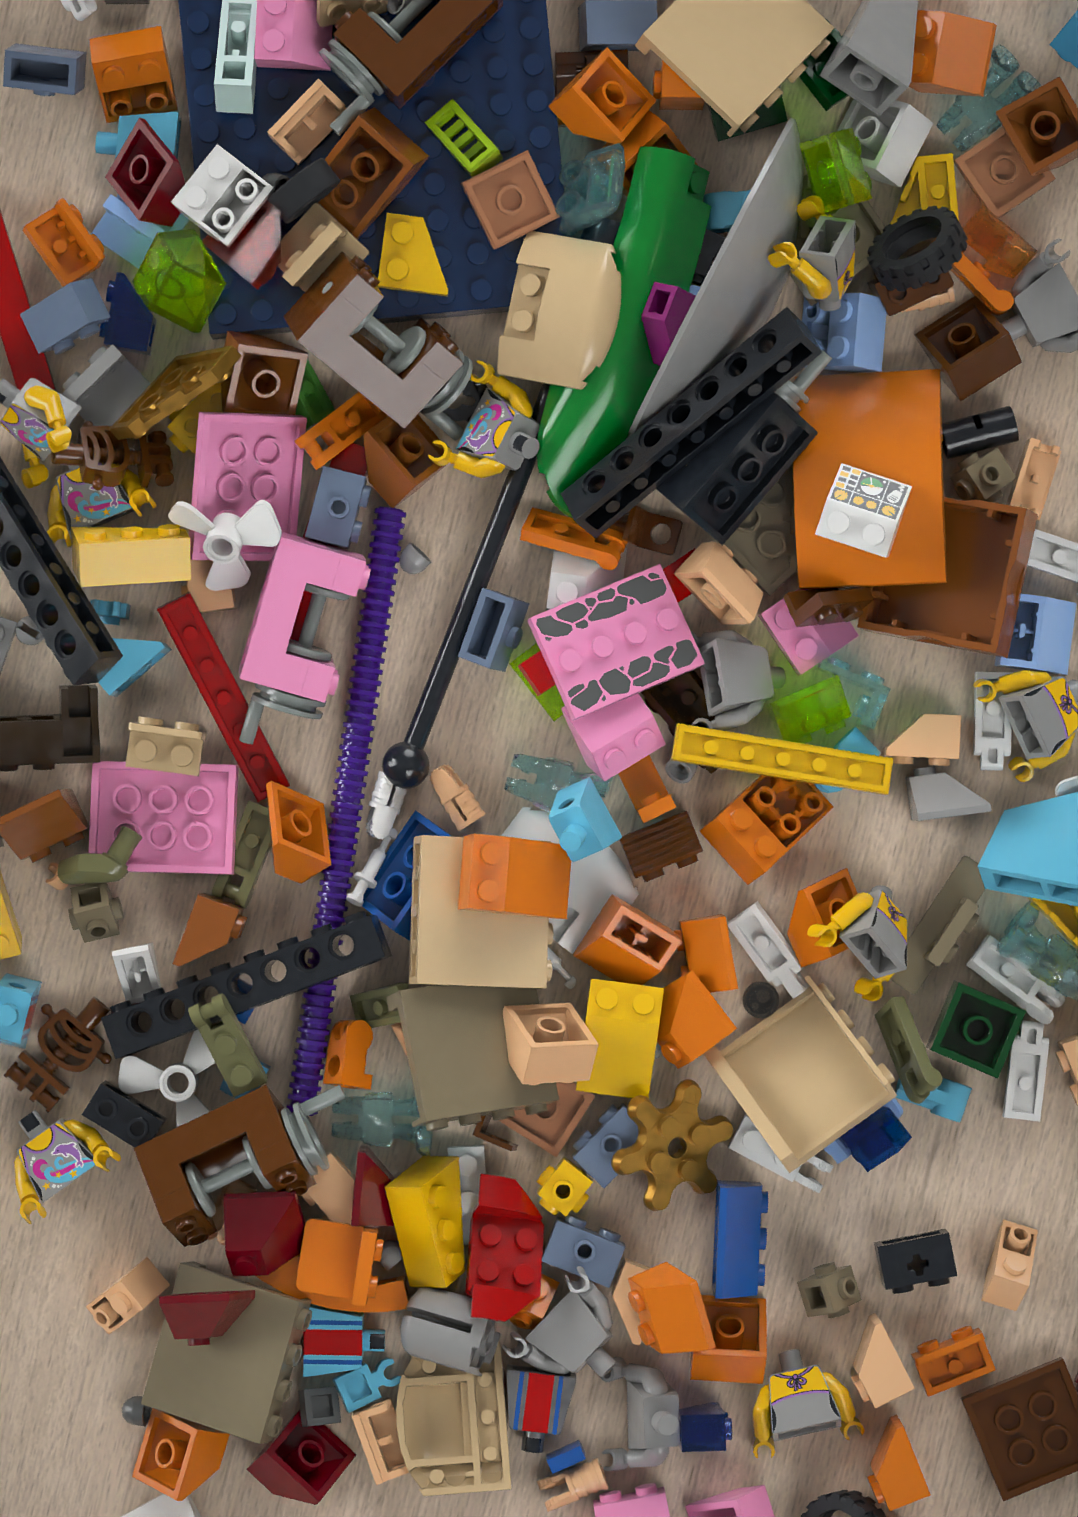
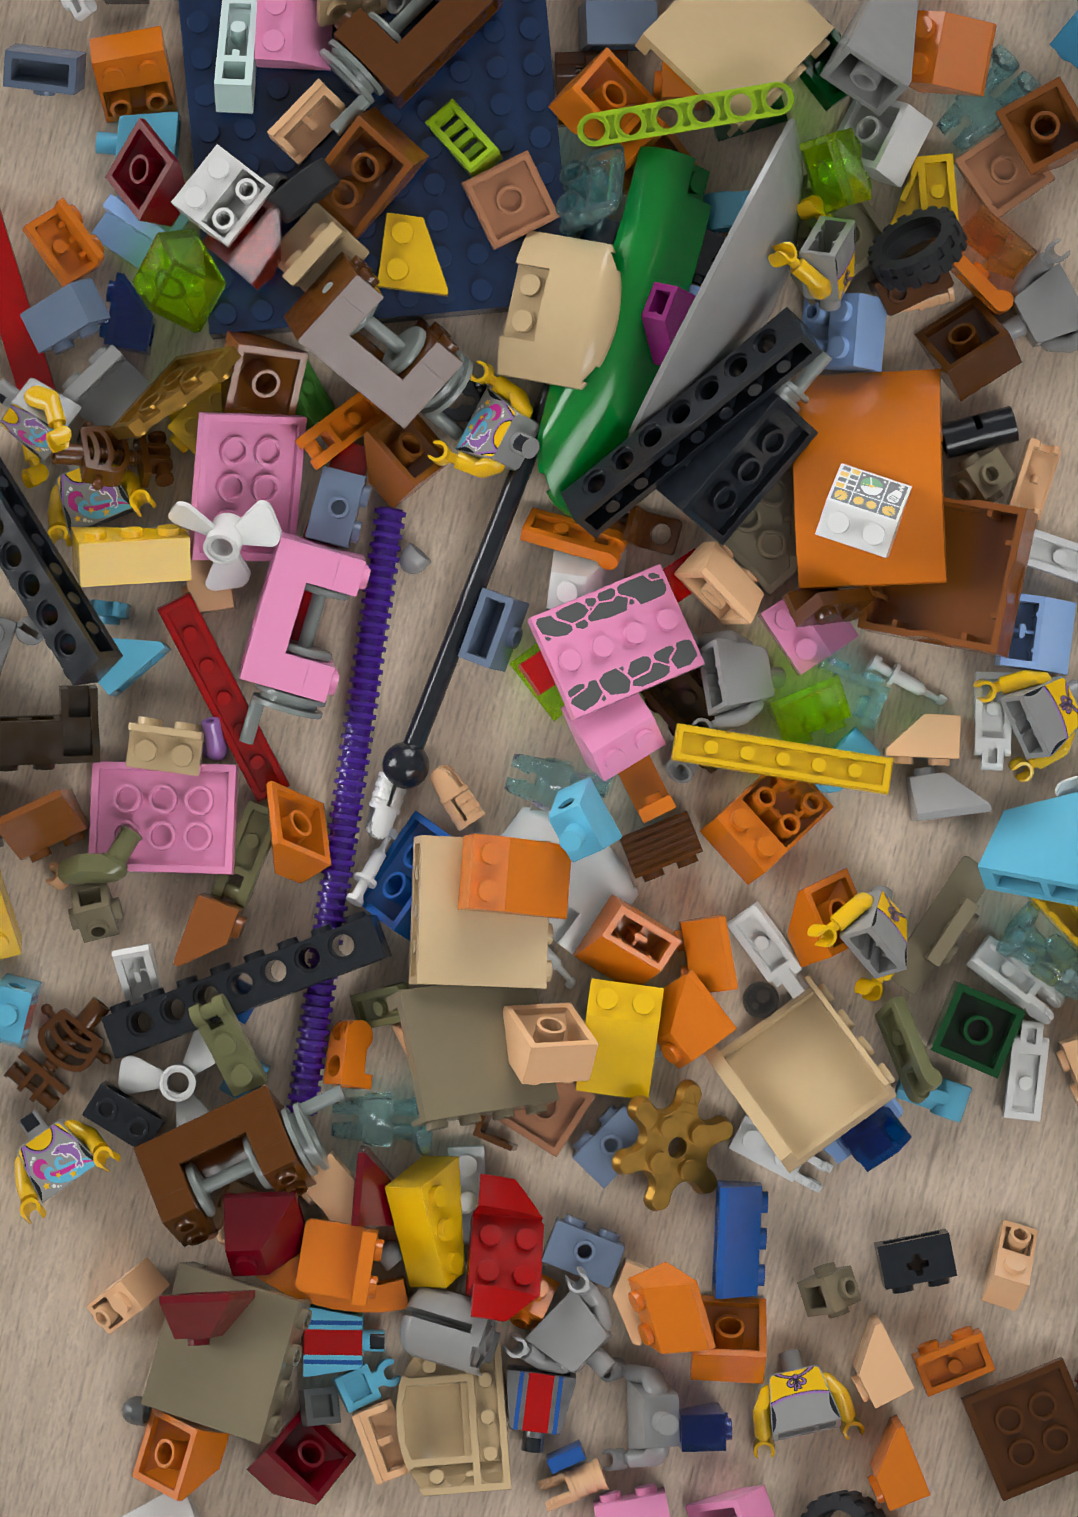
(214, 745): none -> medium lavender arm
(567, 1174): yellow brick -> none
(686, 118): none -> lime beam
(904, 680): none -> white piece

